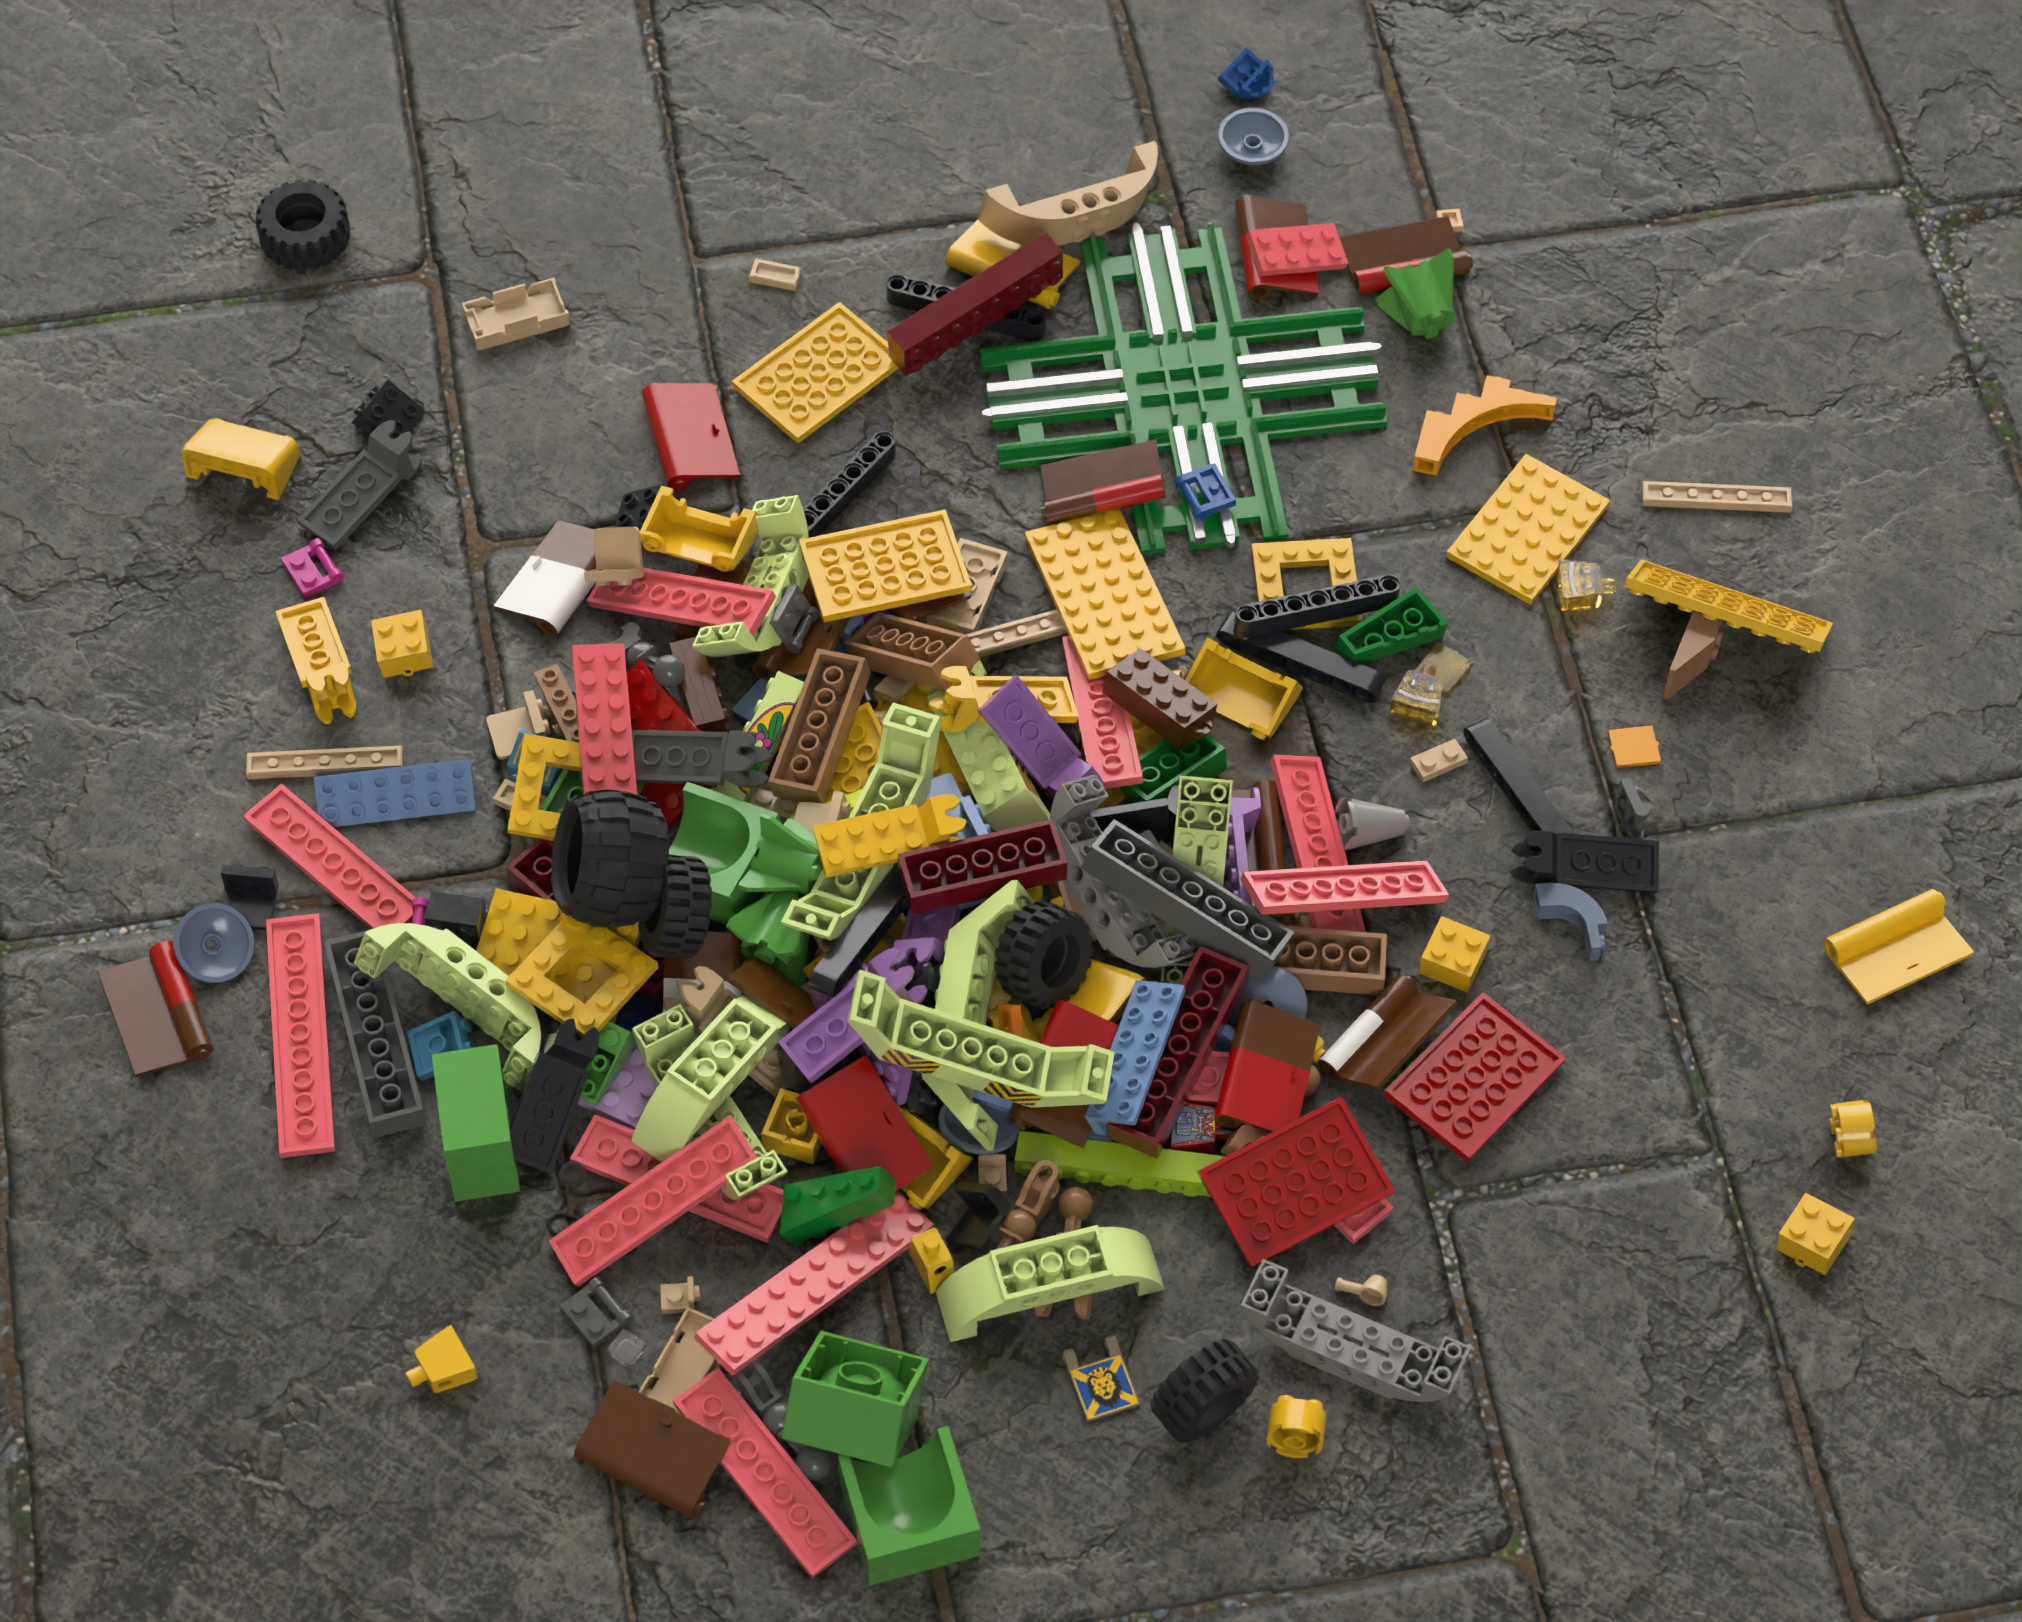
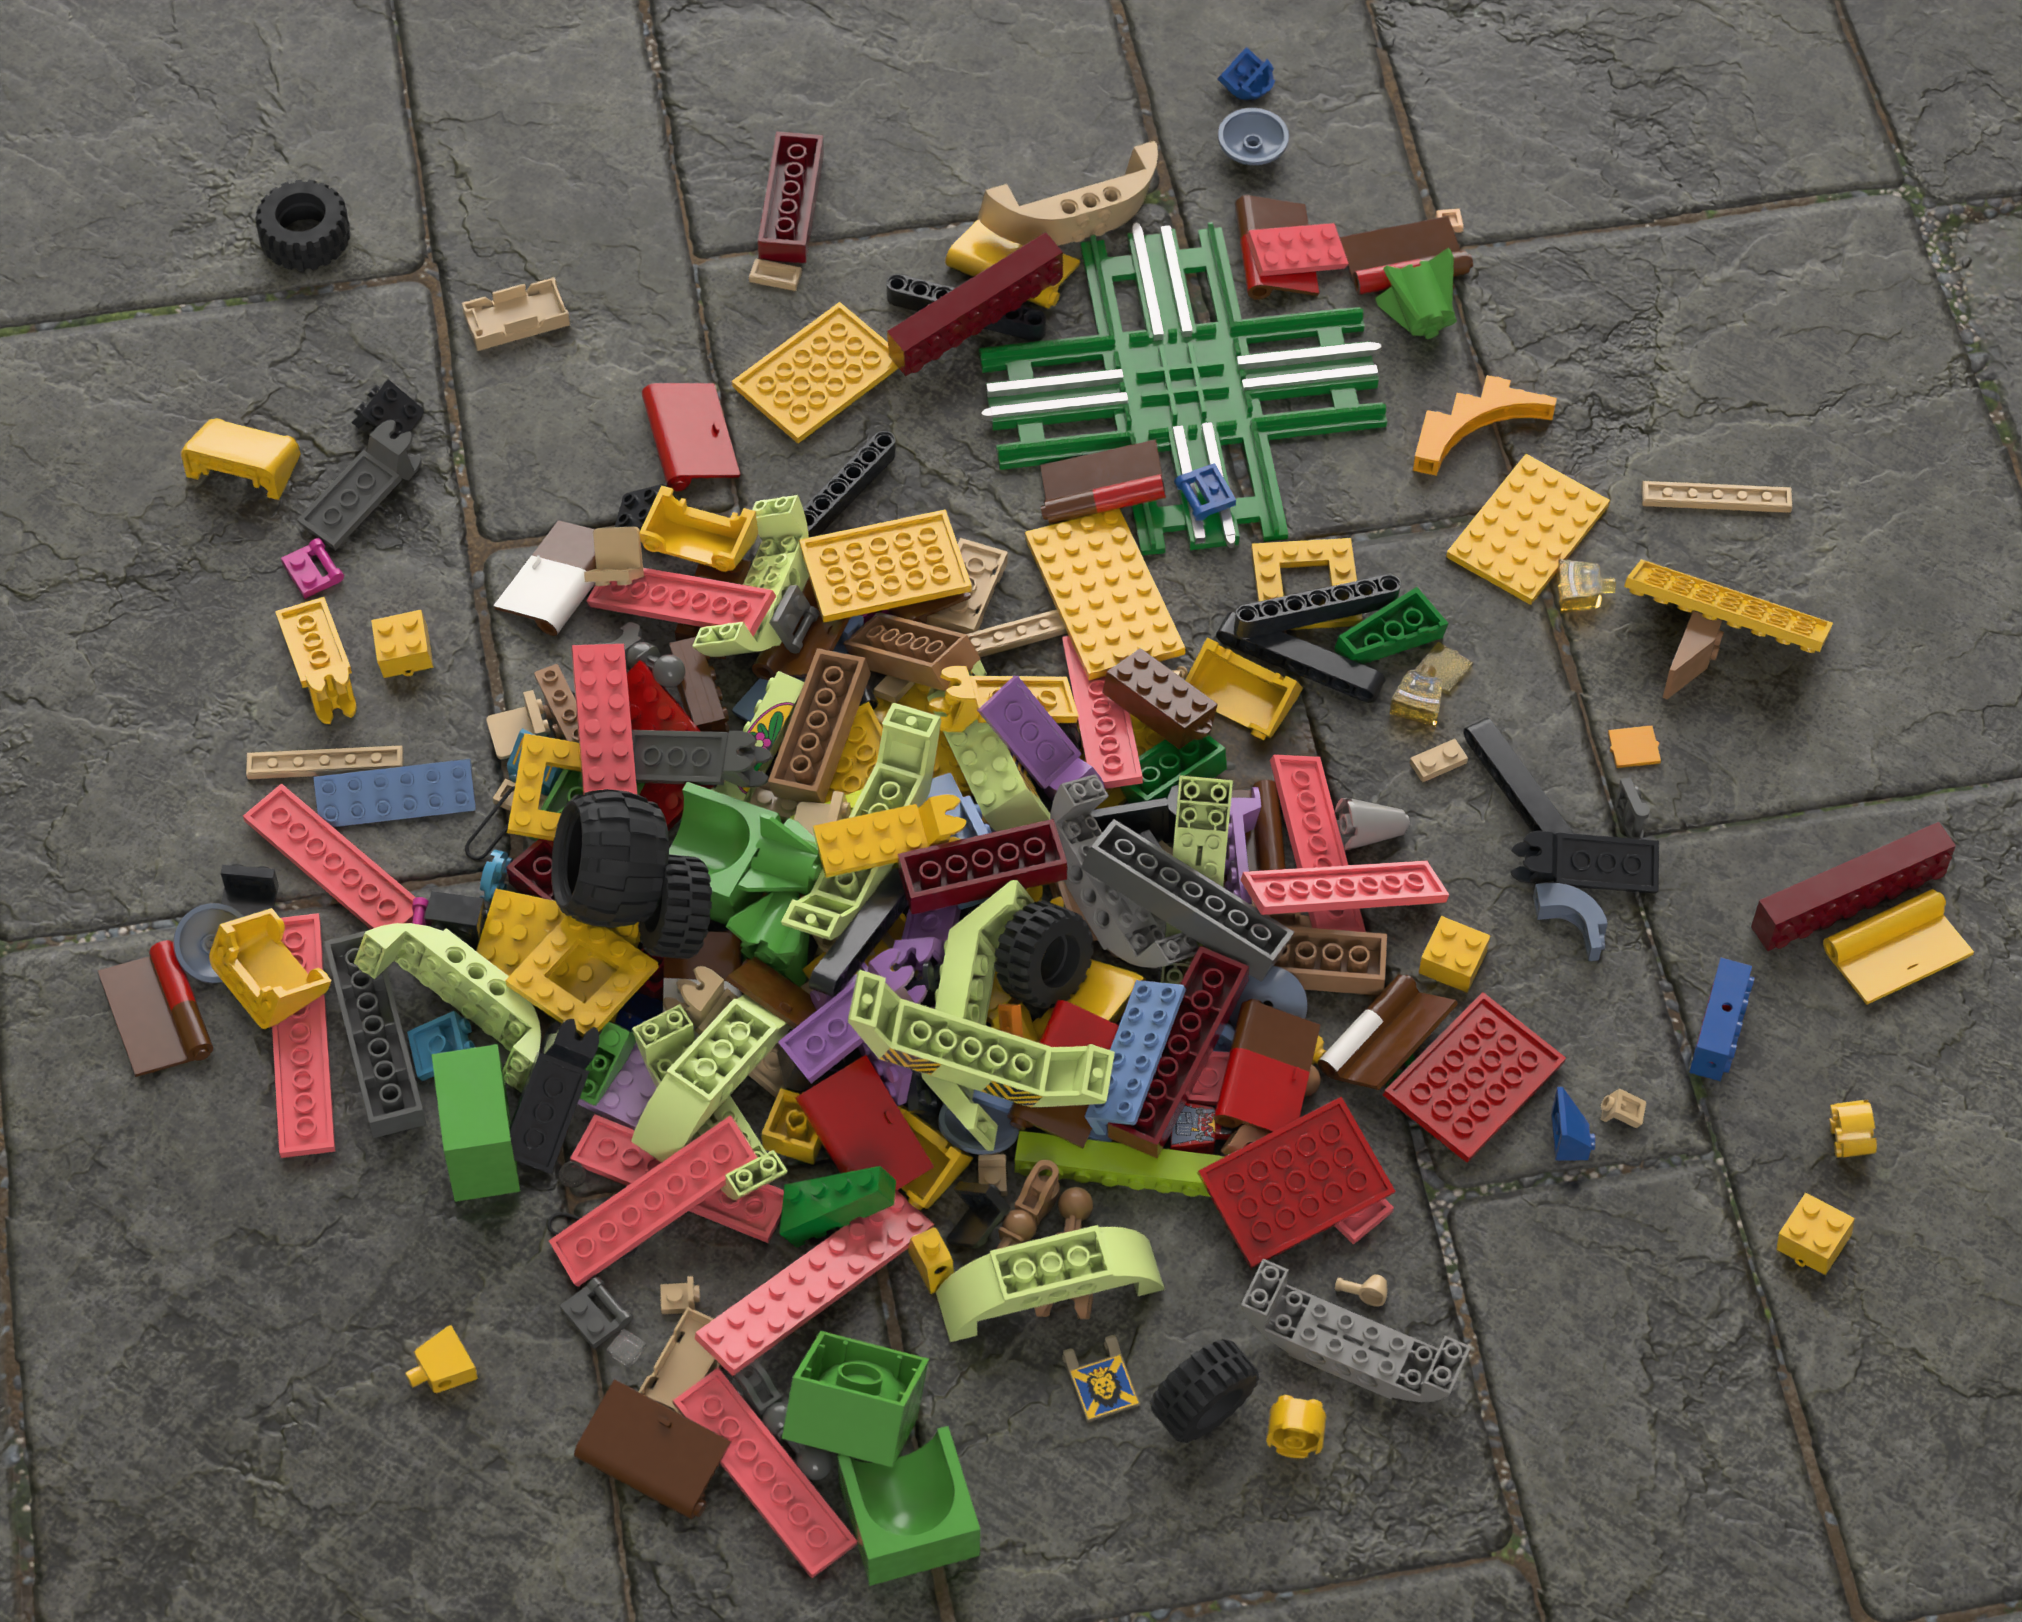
(262, 969): none -> yellow windscreen
(483, 824): none -> black piece
(494, 874): none -> dark azure plate
(791, 197): none -> brick
(1570, 1129): none -> blue slope
(1623, 1107): none -> tan bracket
(1722, 1020): none -> blue brick
(1853, 887): none -> dark red brick

